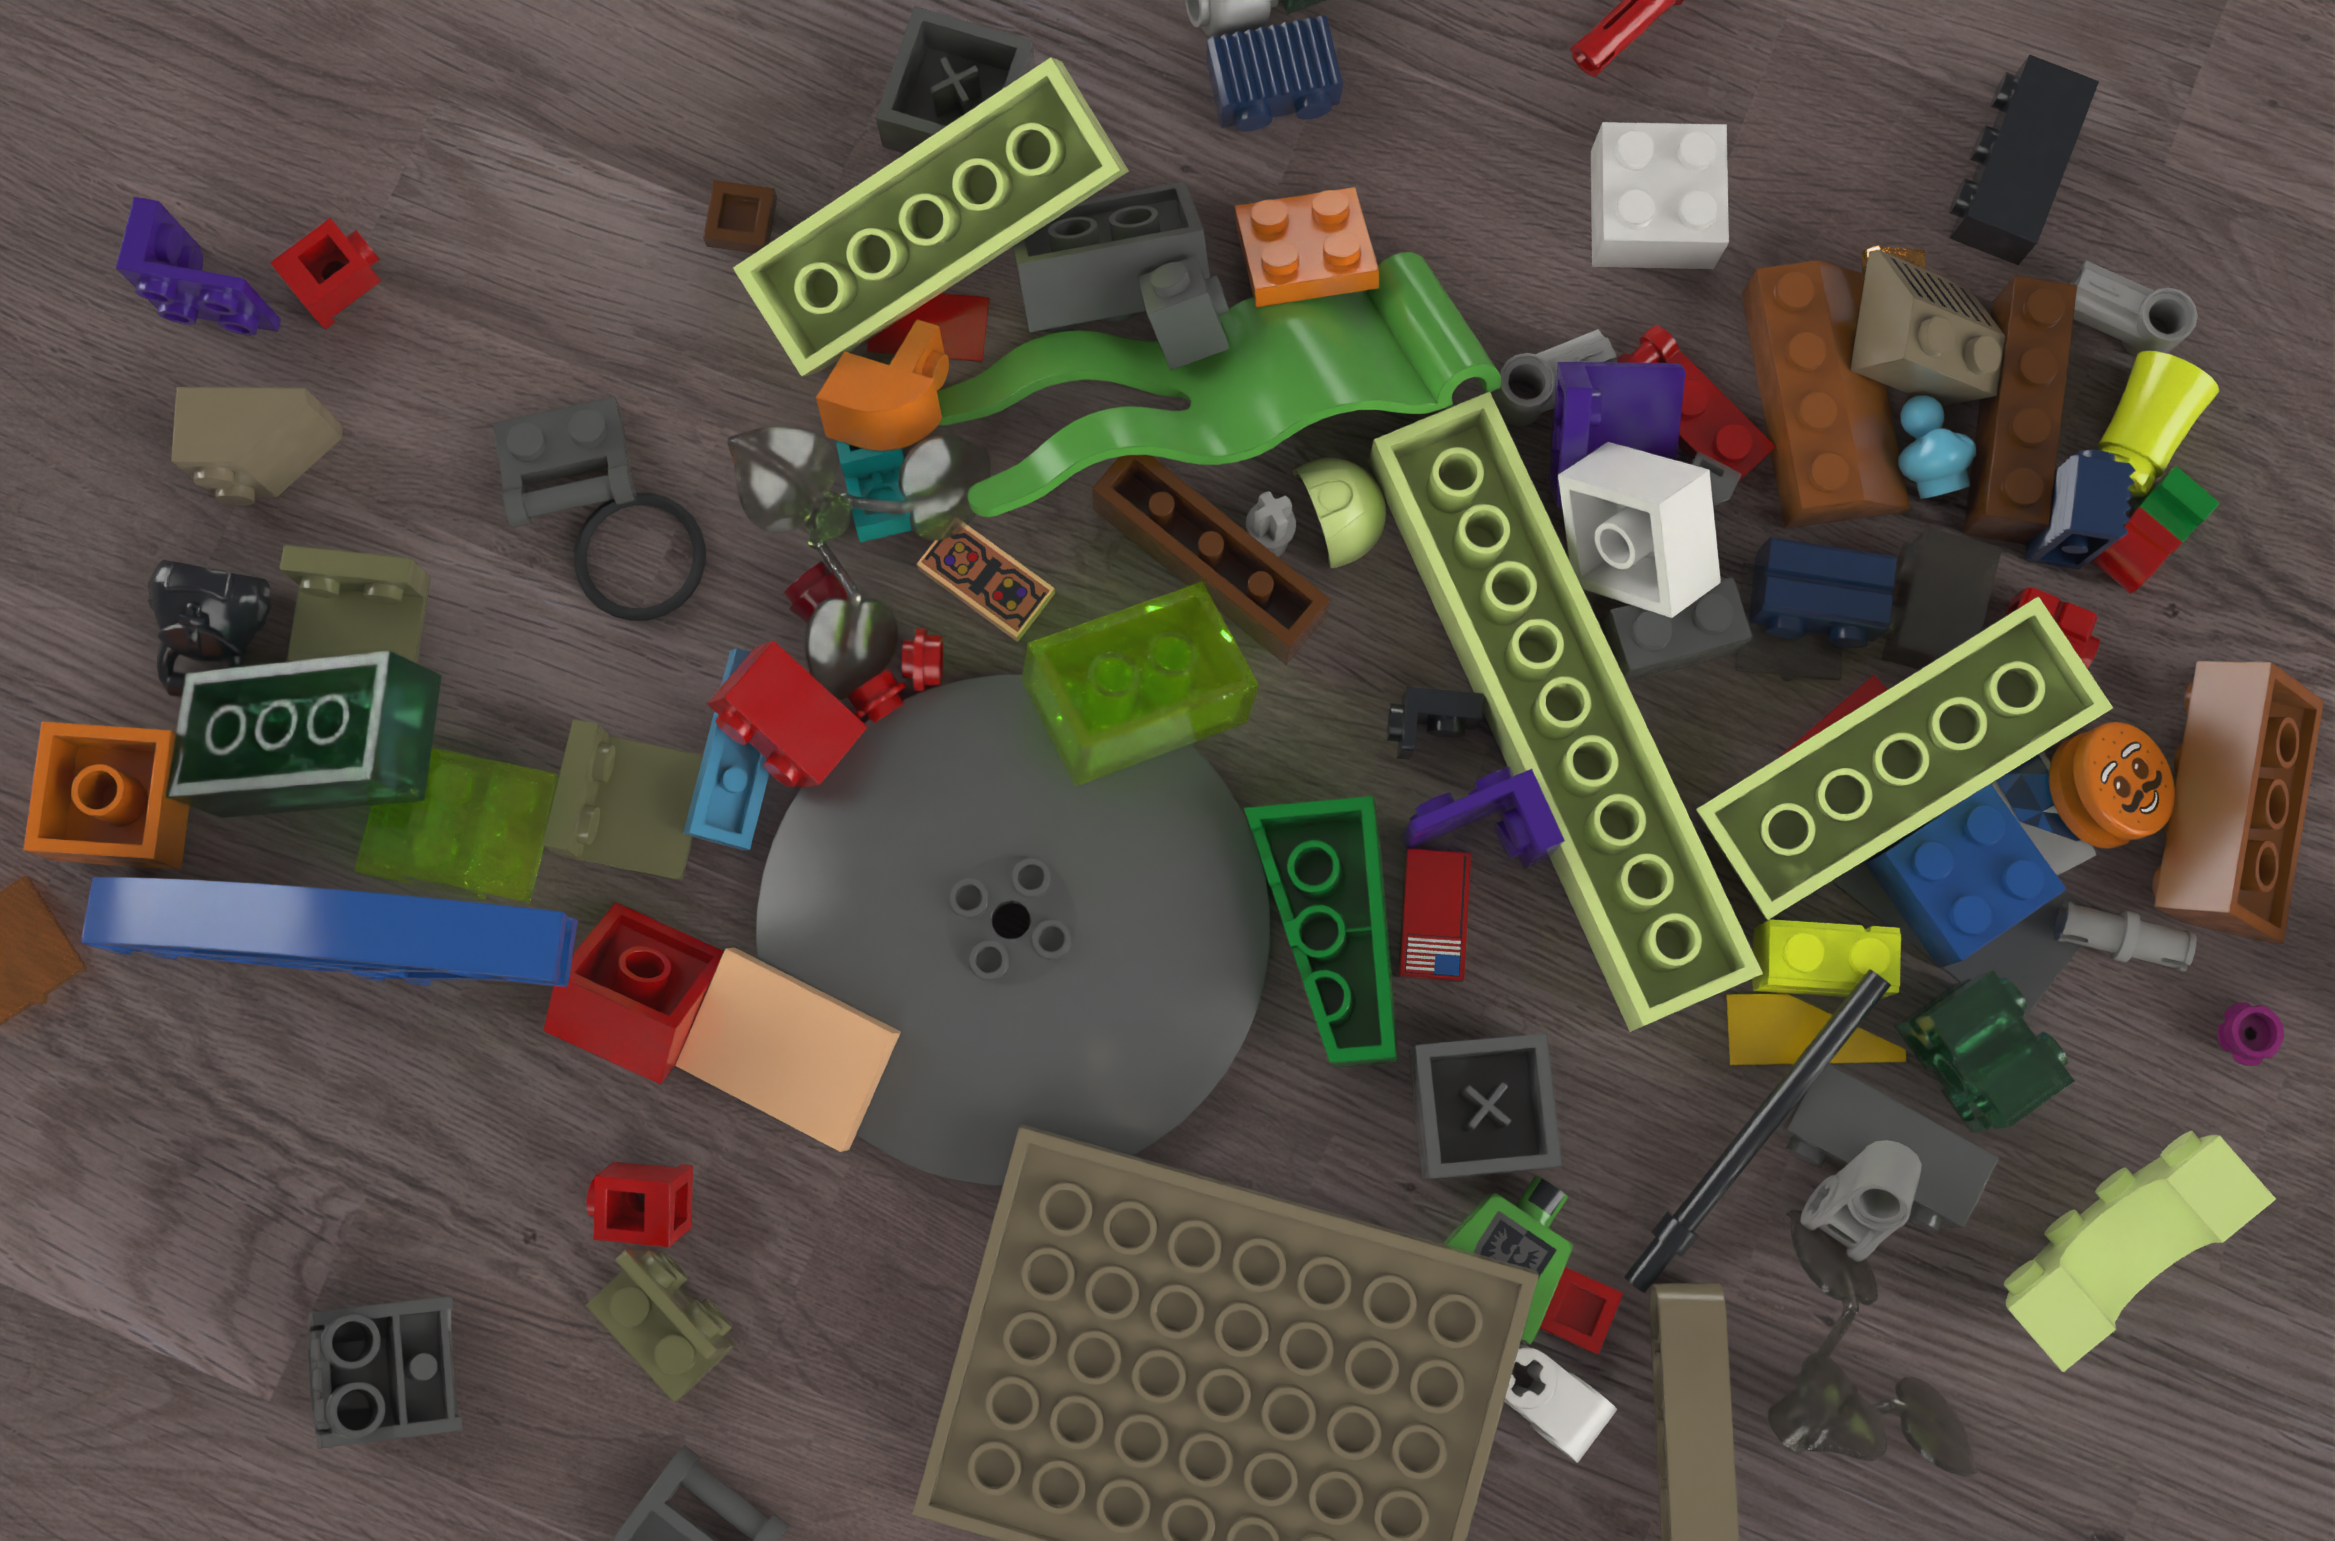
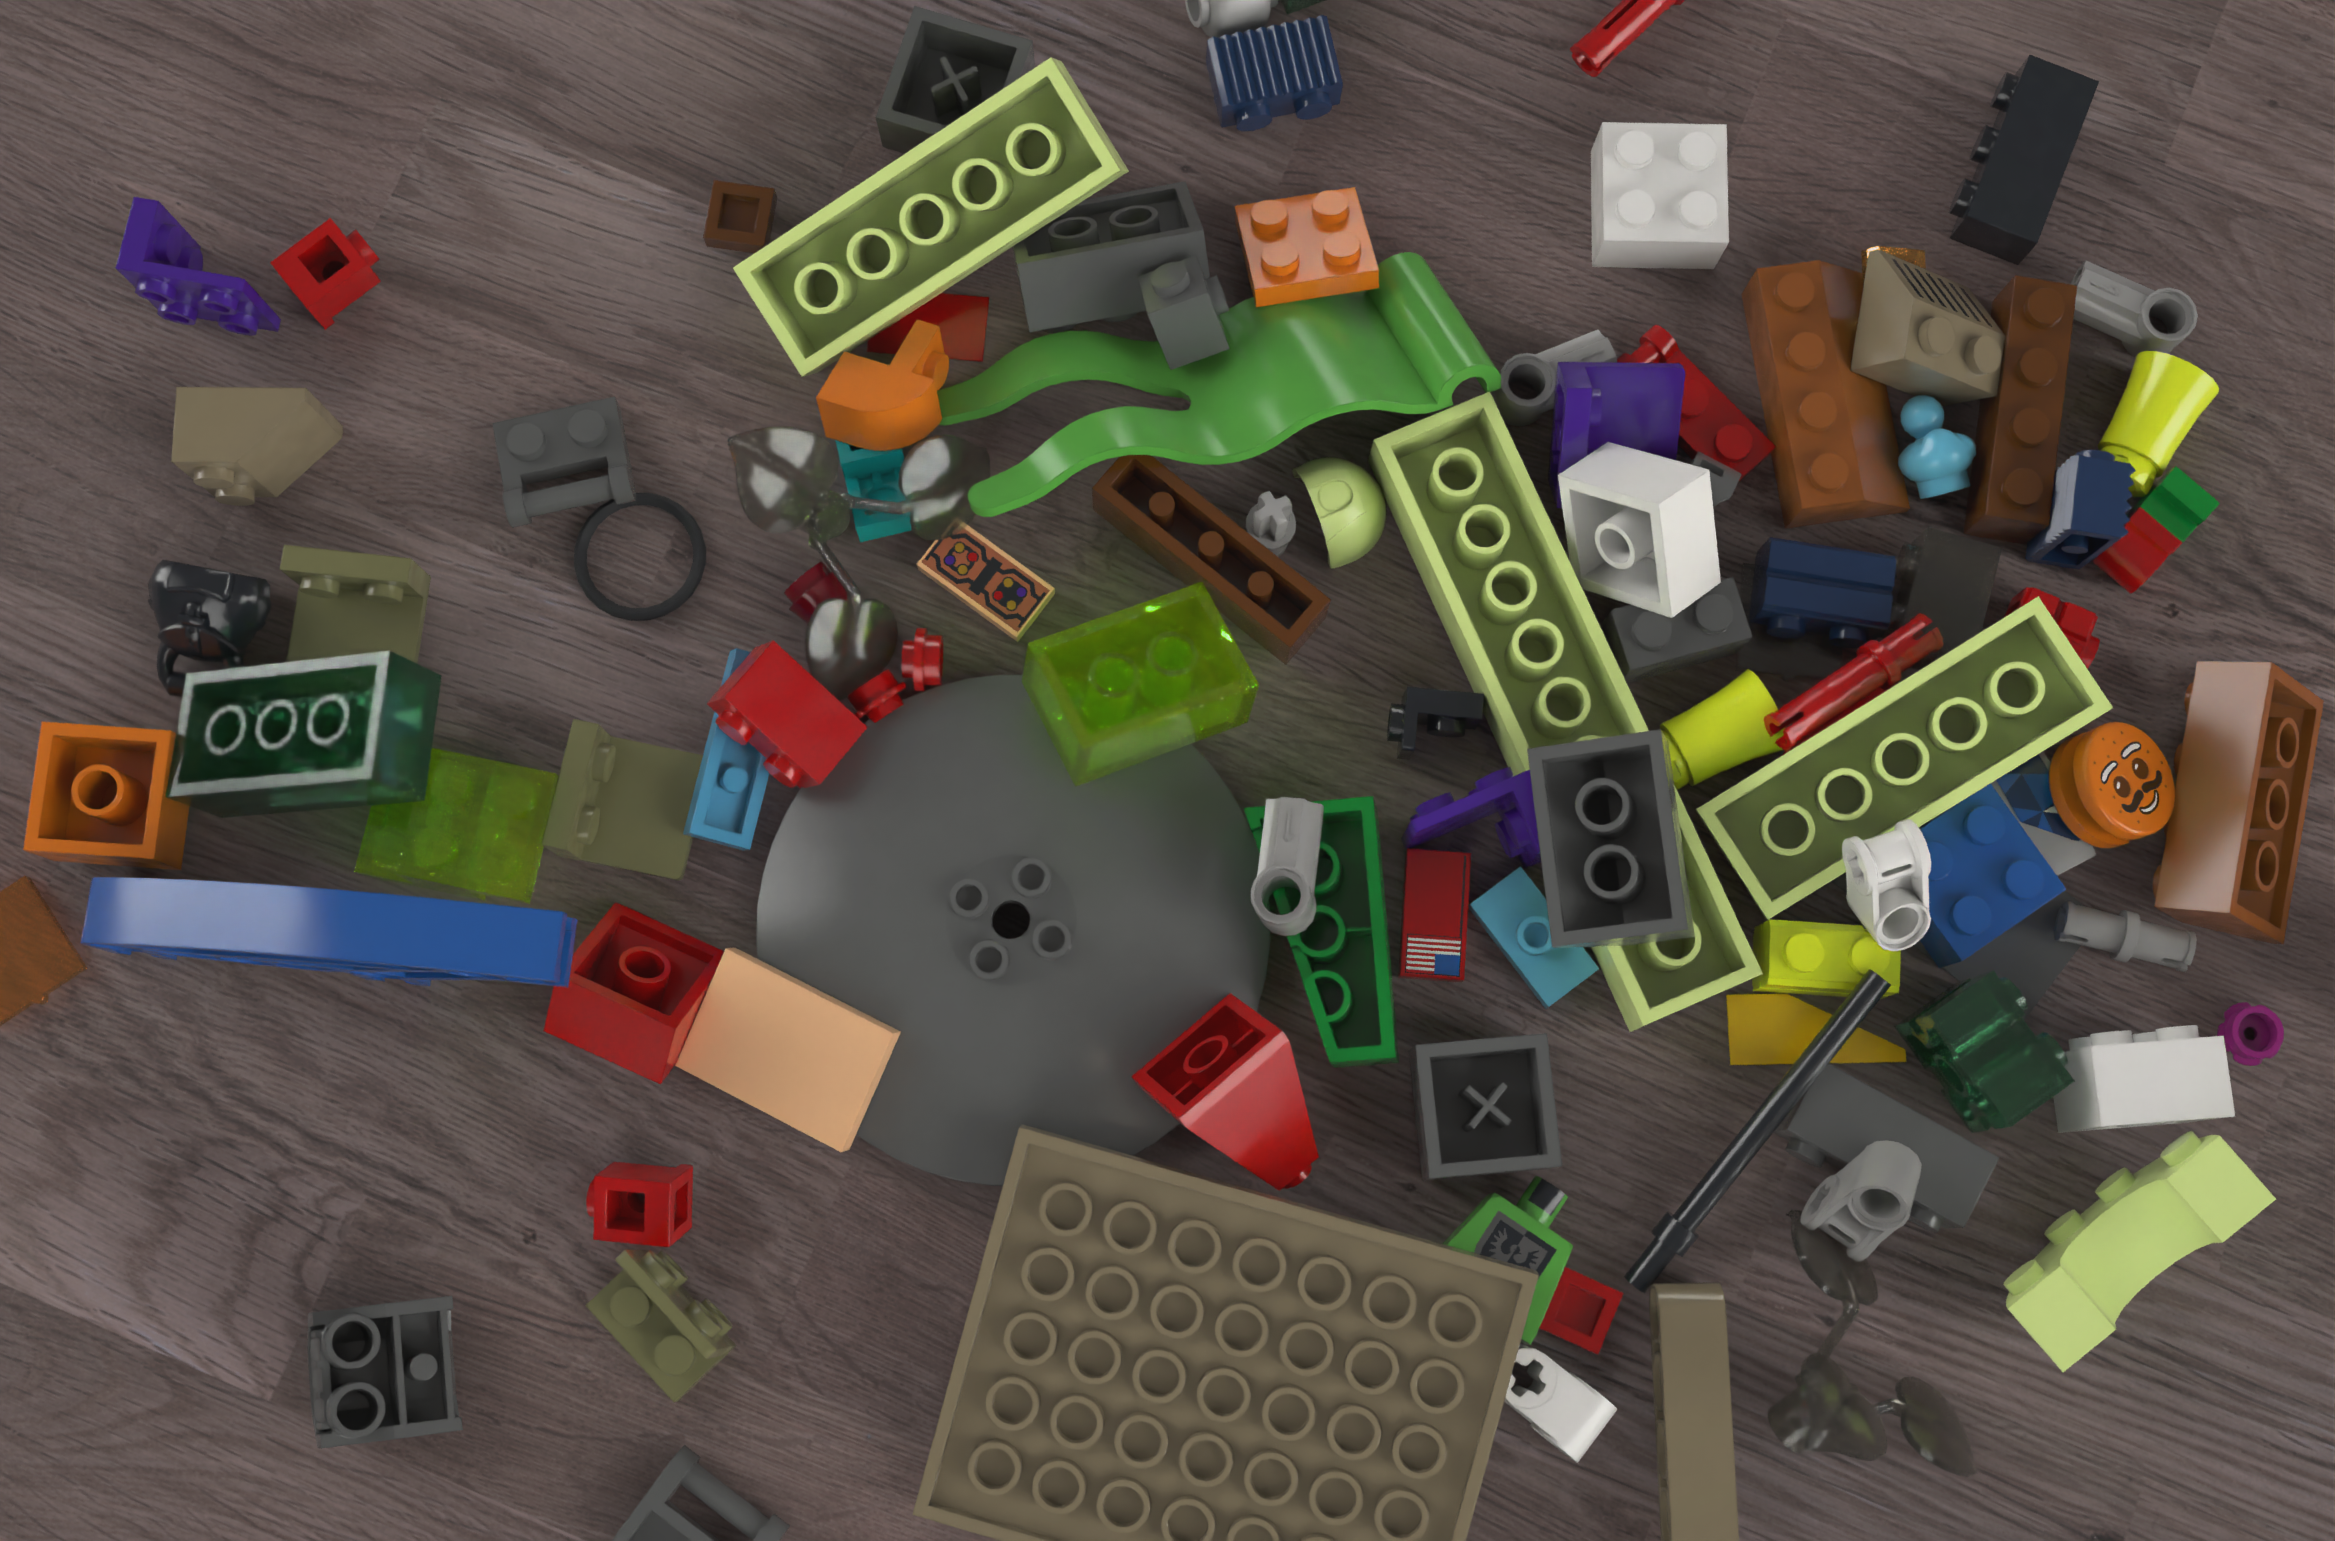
(1238, 1091): none -> red slope
(1288, 860): none -> light grey piece
(1518, 923): none -> medium azure plate
(1610, 841): none -> dark grey slope
(1721, 731): none -> neon yellow plant
(1874, 668): none -> red pin
(1890, 884): none -> white piece
(2150, 1082): none -> white brick

